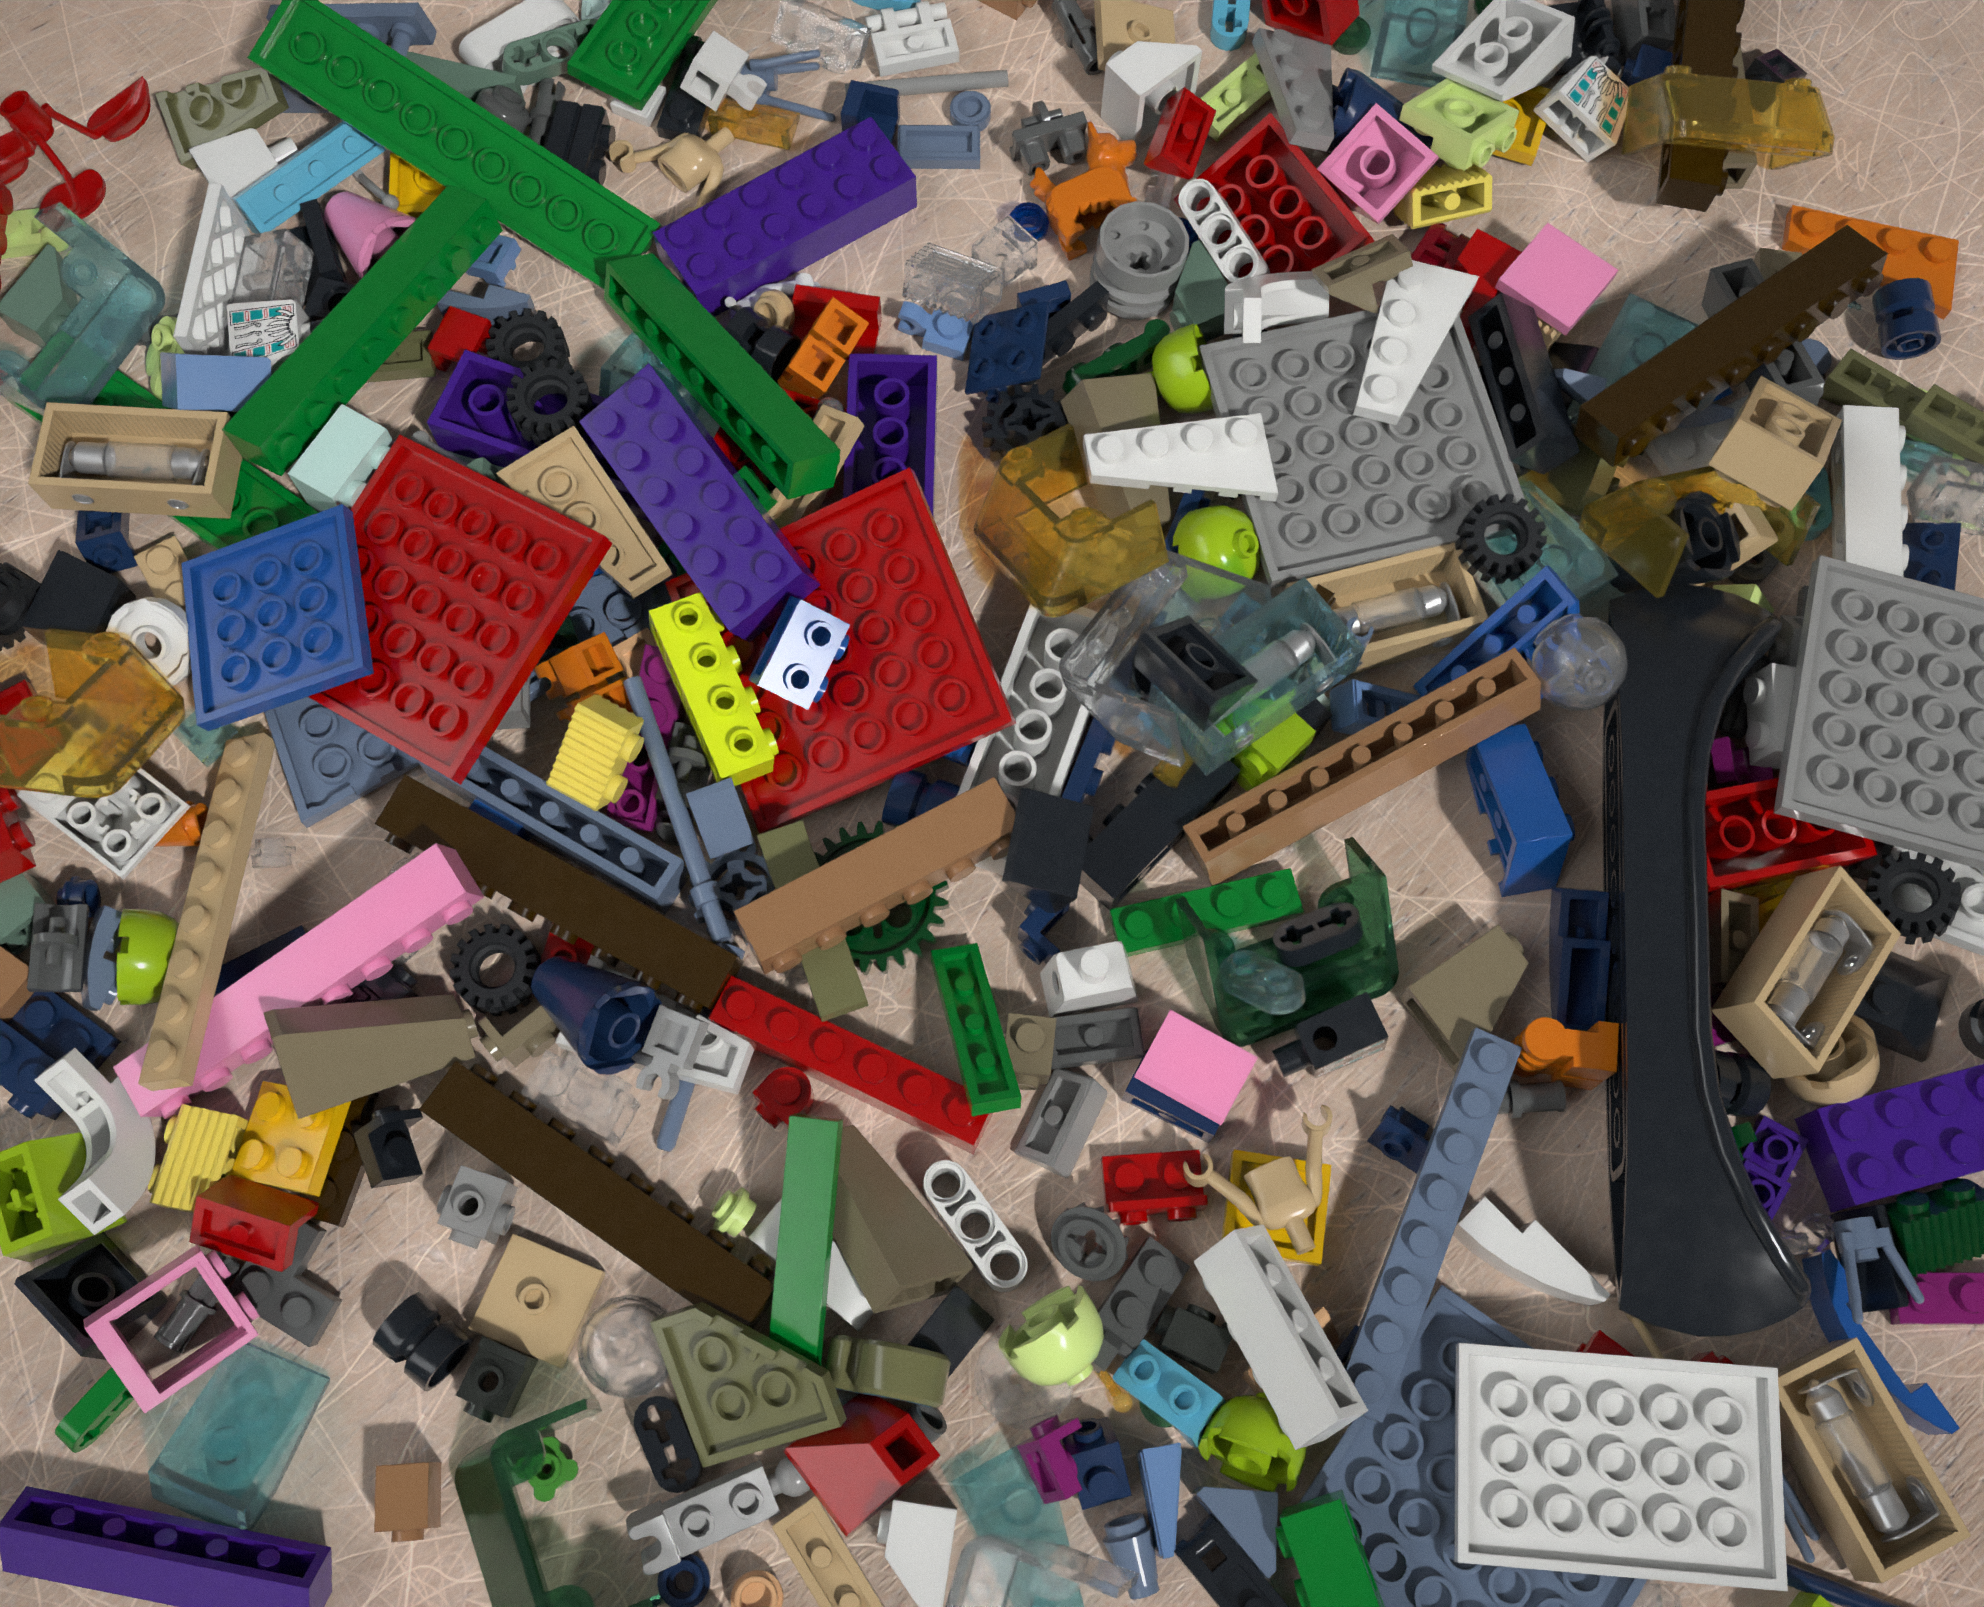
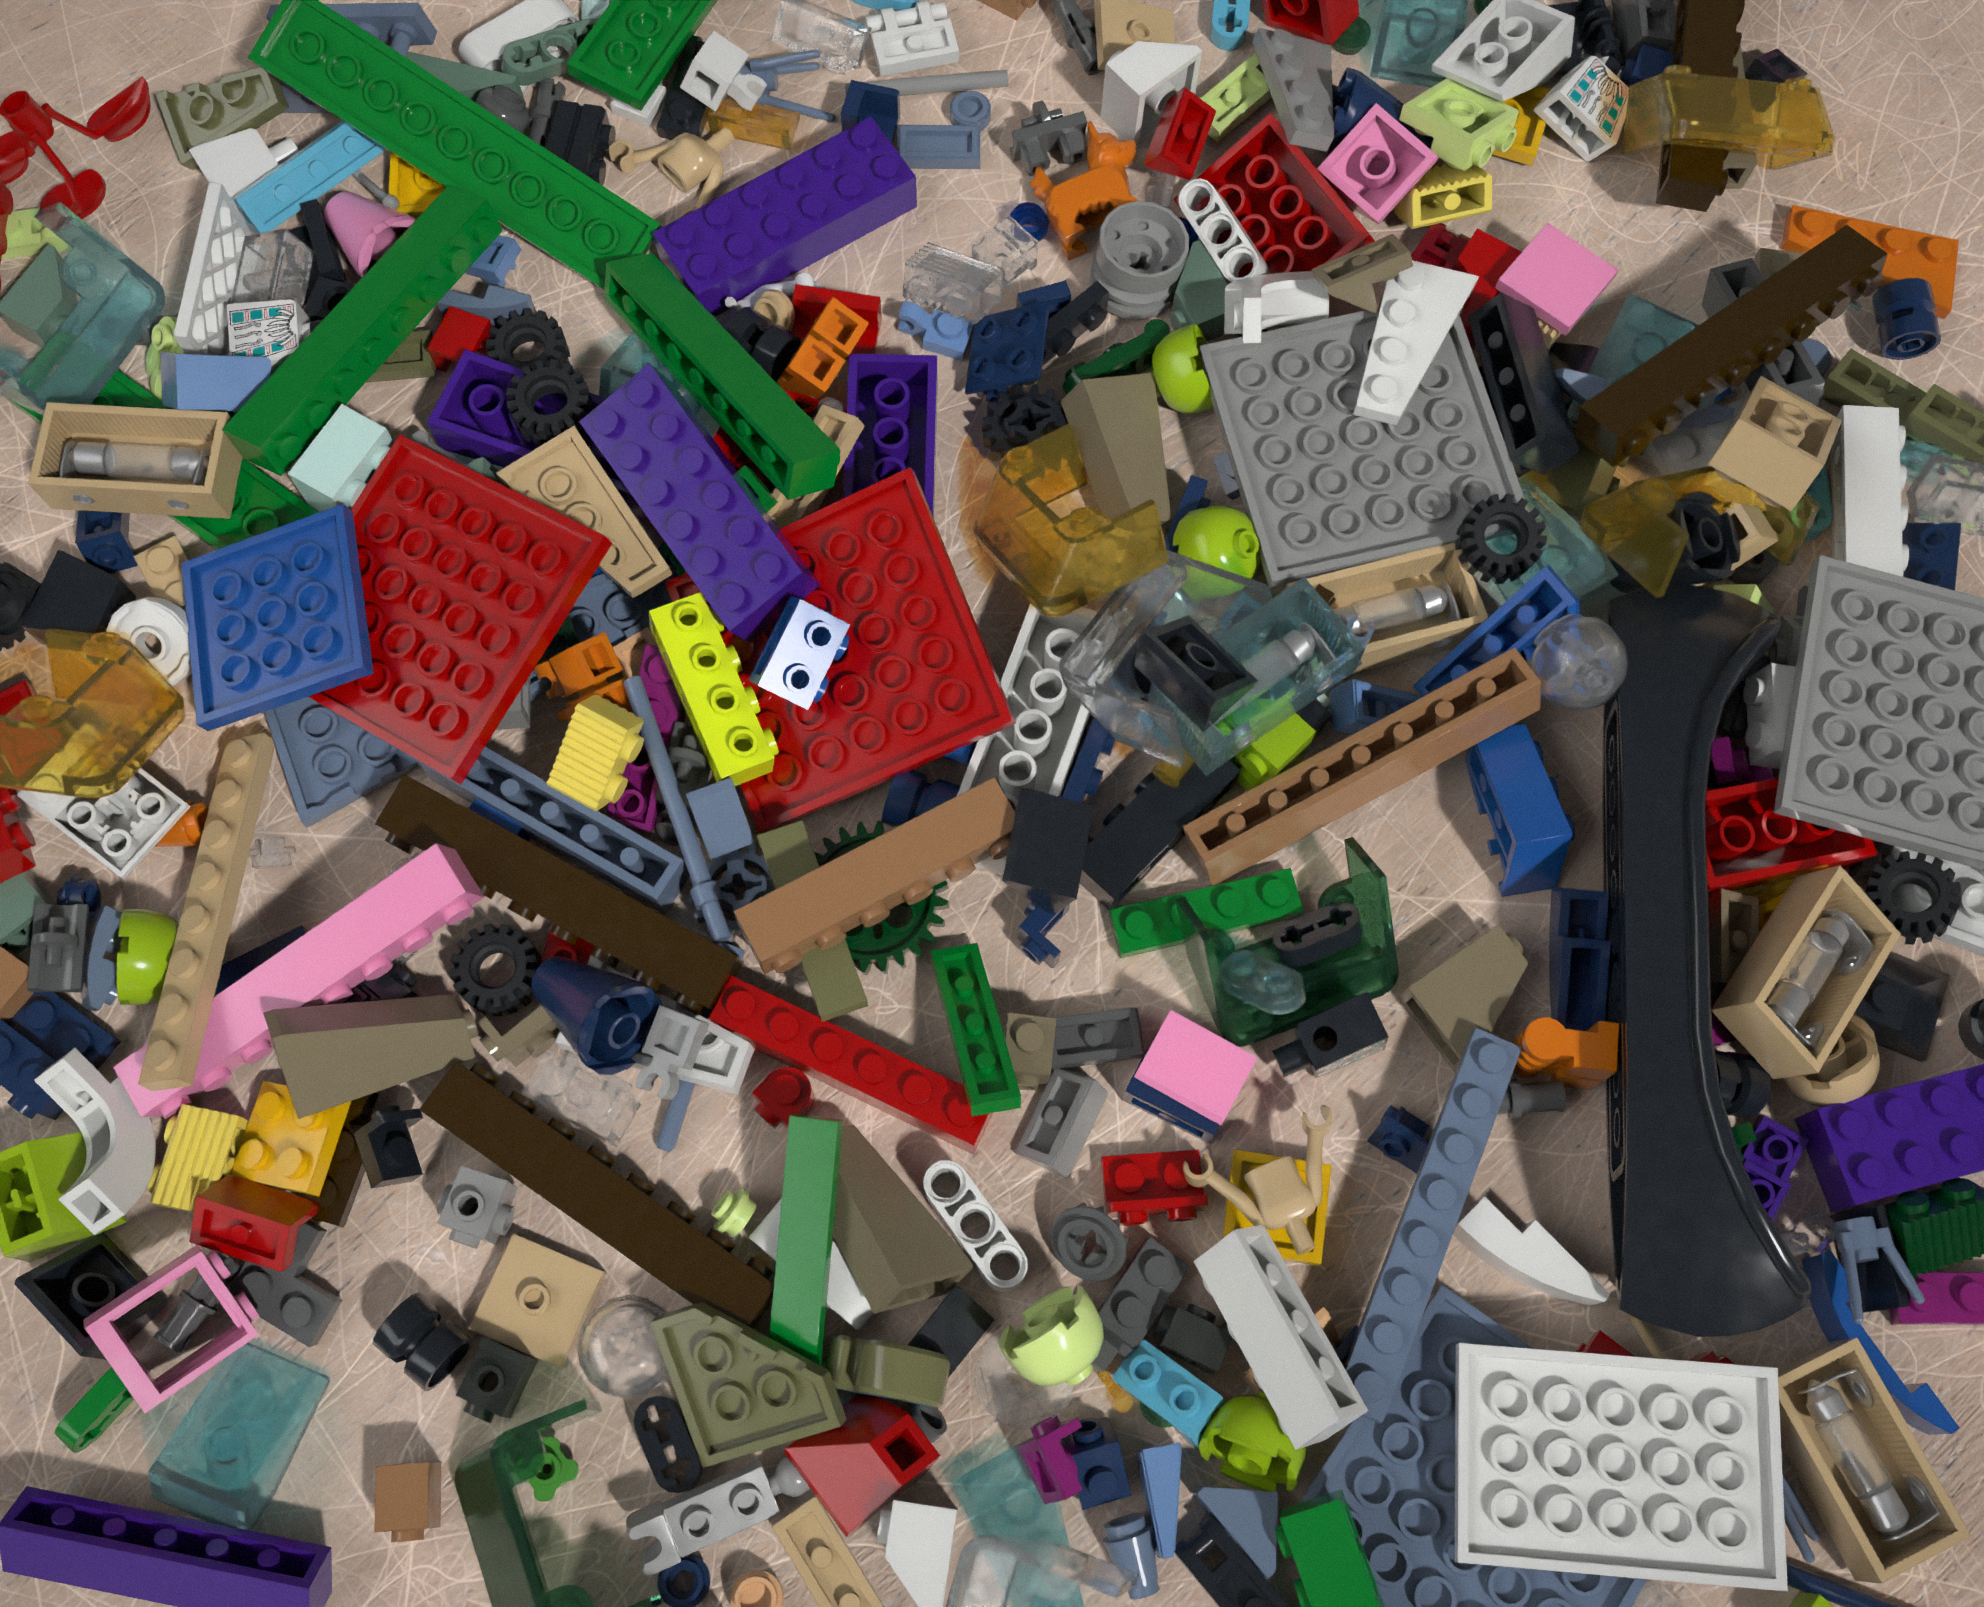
(204, 744): clear light blue tile -> none
(1088, 980): white torso -> none
(1205, 455): white wing -> none

